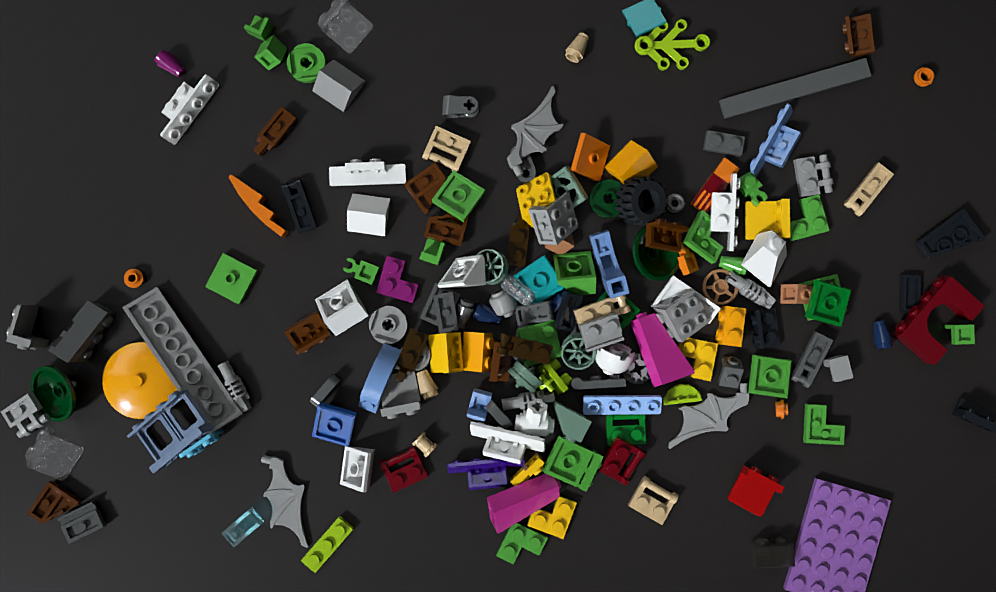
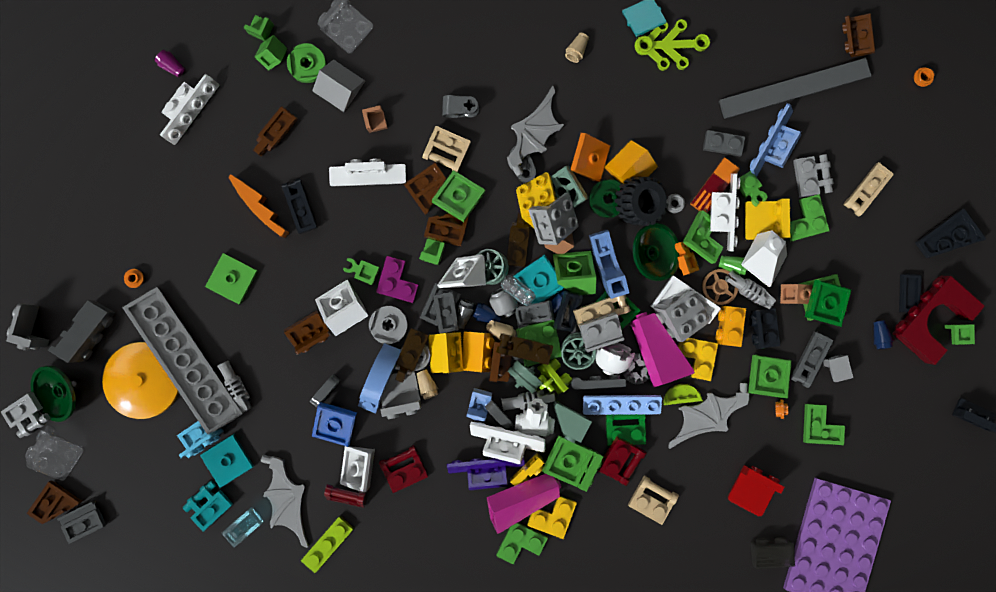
(181, 438): sand blue window -> none
(211, 510): none -> teal plate
(227, 460): none -> teal plate
(345, 496): none -> dark red plate
(368, 214): white slope -> none
(374, 119): none -> nougat panel
(424, 444): tan bush -> none
(497, 328): none -> tan cone
(664, 235): reddish brown bracket -> none
(731, 372): dark grey bracket -> none

